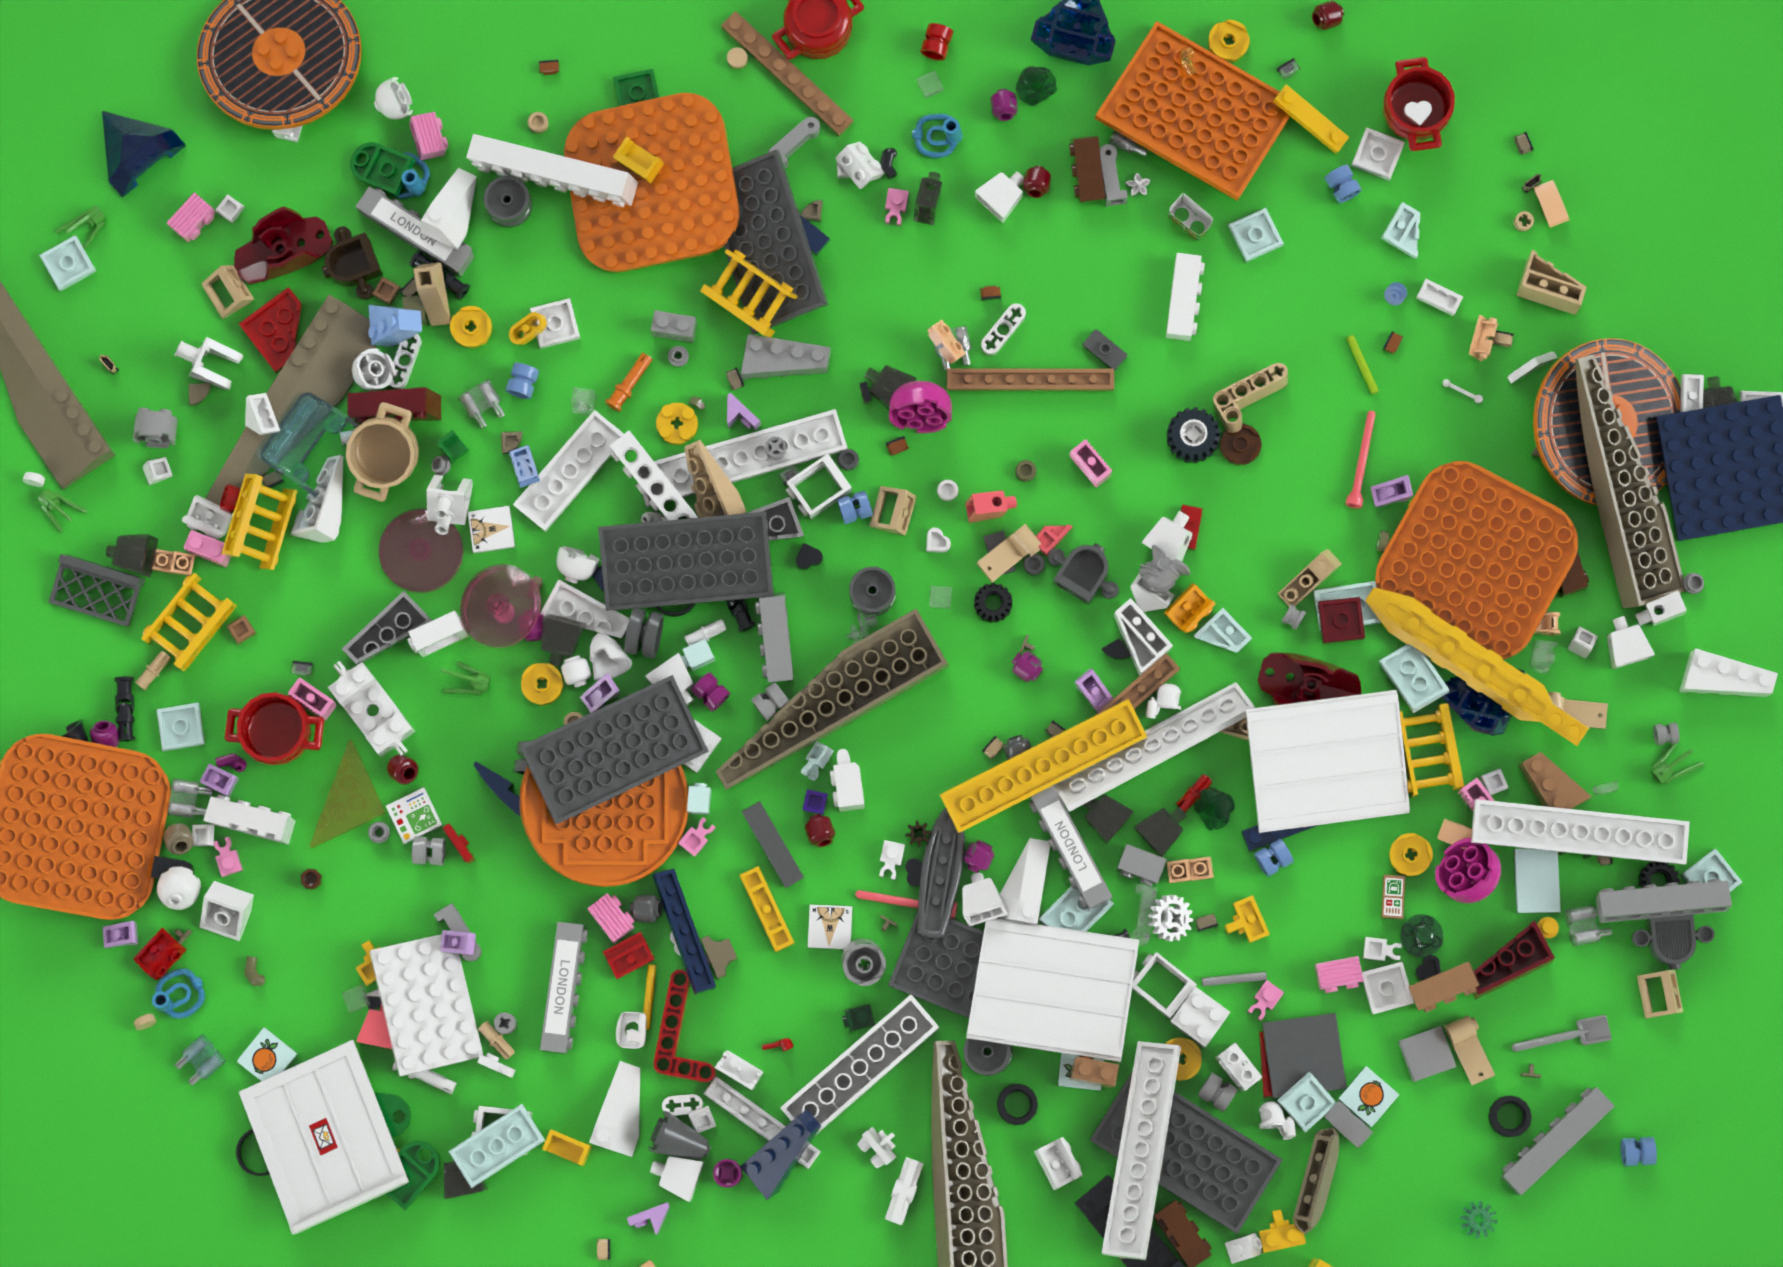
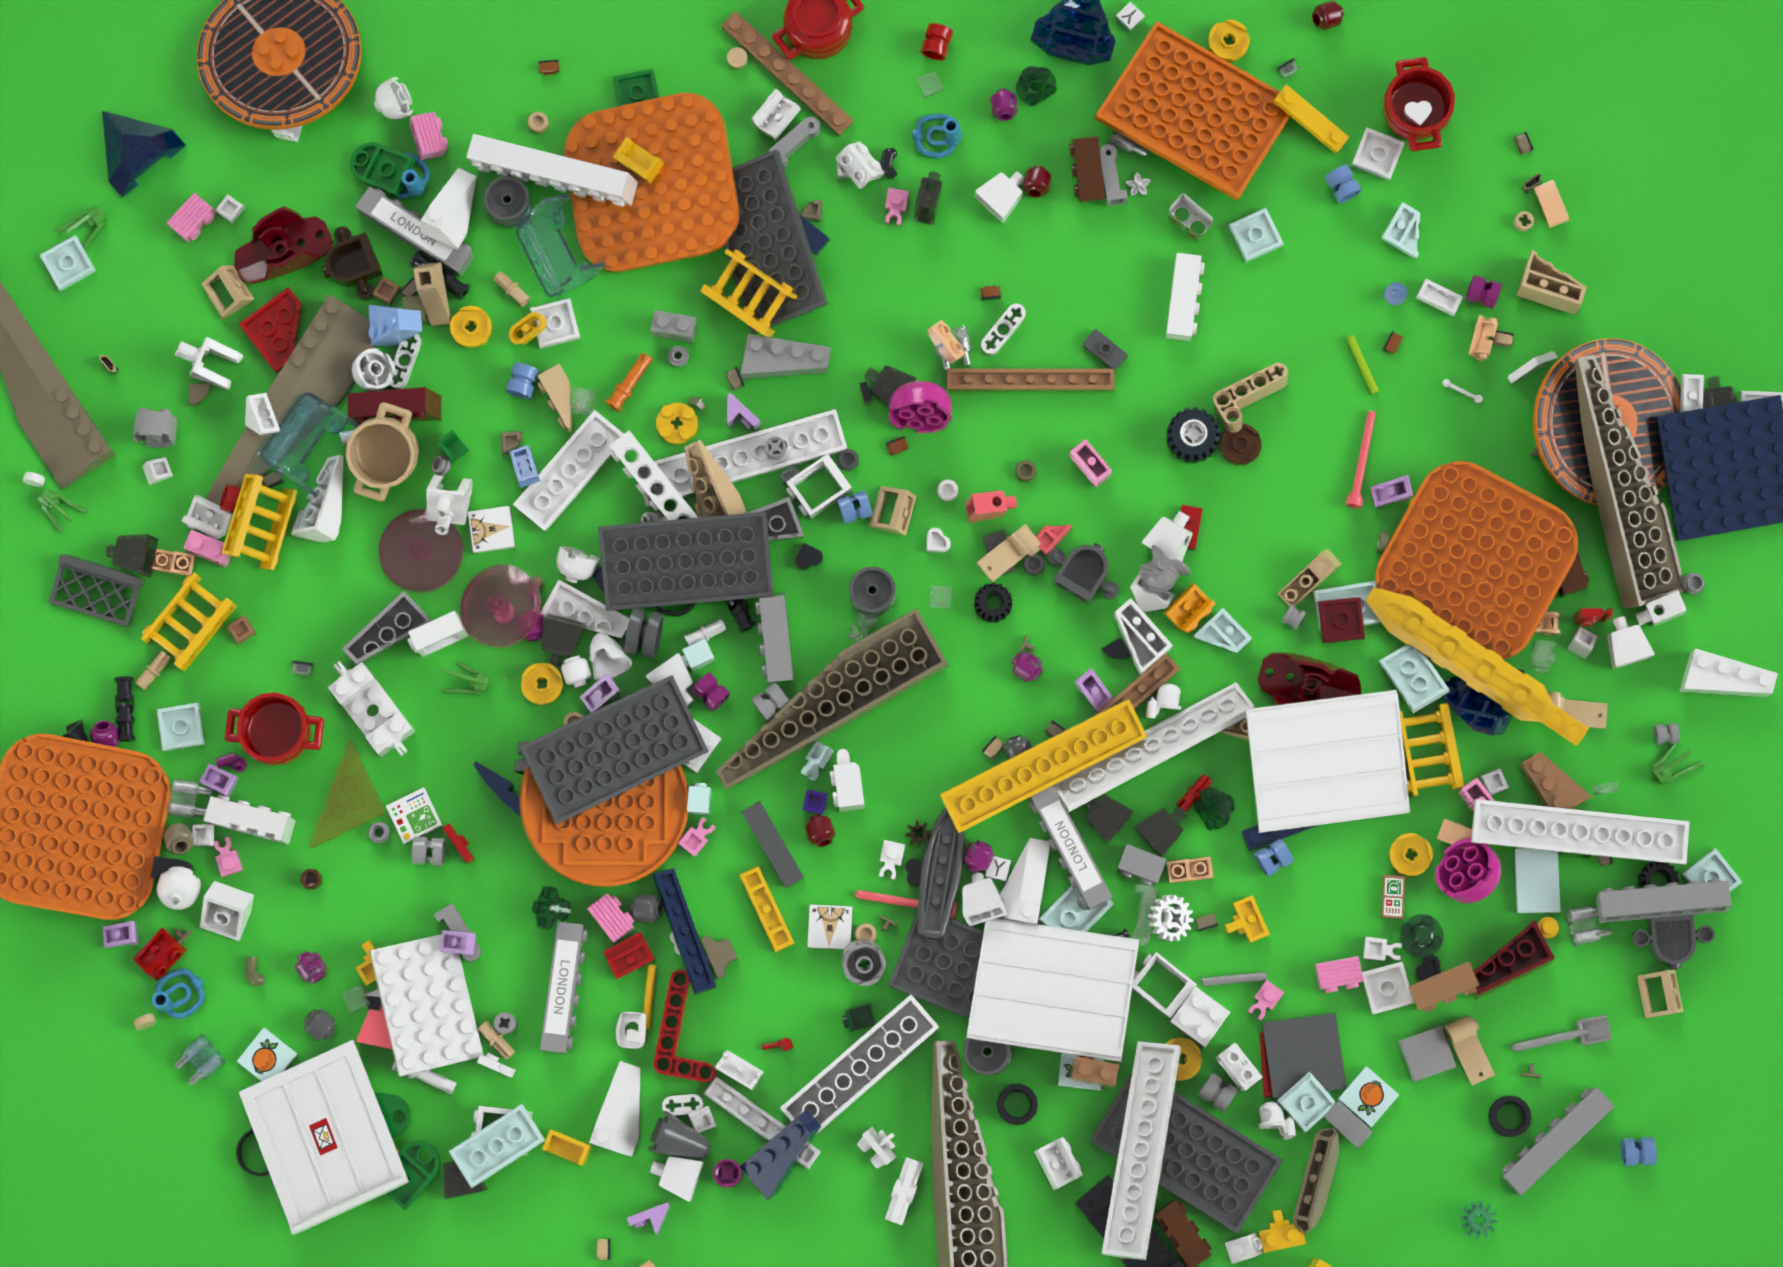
(311, 967): none -> magenta head
(312, 699): bright pink brick -> none
(319, 1024): none -> dark grey head
(402, 769): dark red head -> none
(479, 400): clear piece -> none
(512, 288): none -> tan axle
(548, 250): none -> clear light blue windscreen
(550, 908): none -> clear green plate
(560, 392): none -> tan slope
(775, 115): none -> white bracket
(865, 931): none -> tan tile
(998, 869): none -> white tile
(1130, 16): none -> white tile
(1185, 56): clear yellow arm -> none
(1483, 291): none -> magenta wheel
(1588, 616): none -> red plate

